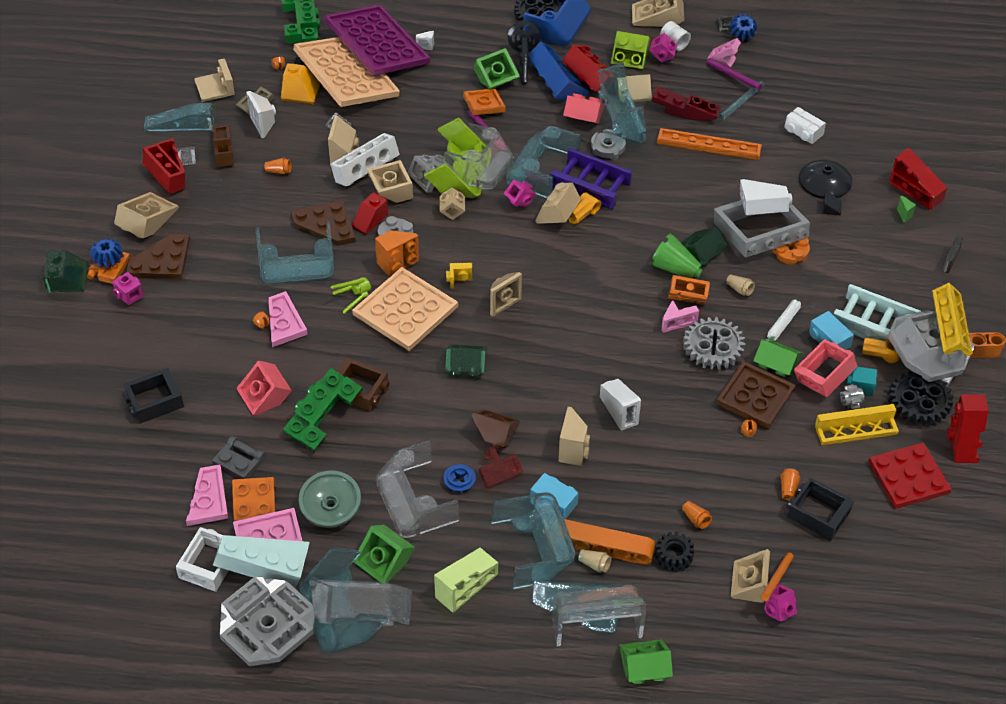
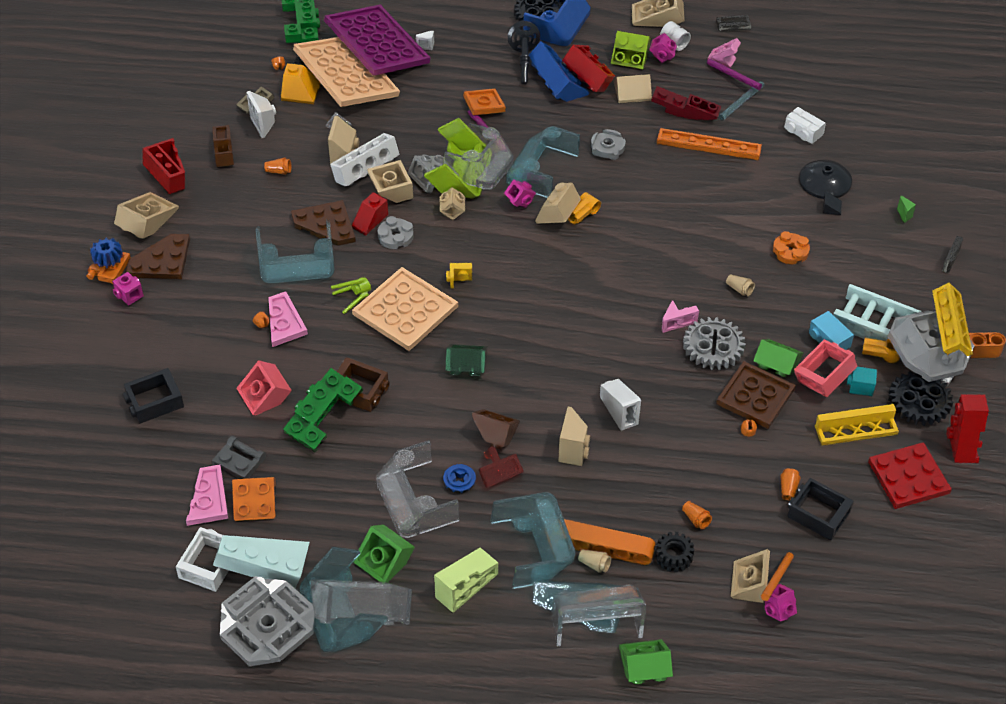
(64, 272): clear green slope -> none
(187, 155): clear slope -> none
(189, 117): clear light blue wedge -> none
(216, 85): tan bracket -> none
(275, 525): bright pink wing -> none
(327, 489): sand green dish -> none
(396, 250): orange slope -> none
(496, 69): bright green slope -> none
(505, 292): tan slope -> none
(566, 495): medium azure brick -> none
(583, 109): coral slope -> none
(597, 166): dark purple fence -> none
(626, 118): clear light blue windscreen -> none
(676, 259): bright green cone -> none
(688, 290): orange brick -> none
(705, 244): clear green slope -> none
(727, 214): light grey window -> none
(743, 27): blue gear -> none
(764, 197): white slope -> none
(784, 320): white axle -> none
(852, 396): light grey gear -> none
(917, 180): red wedge -> none

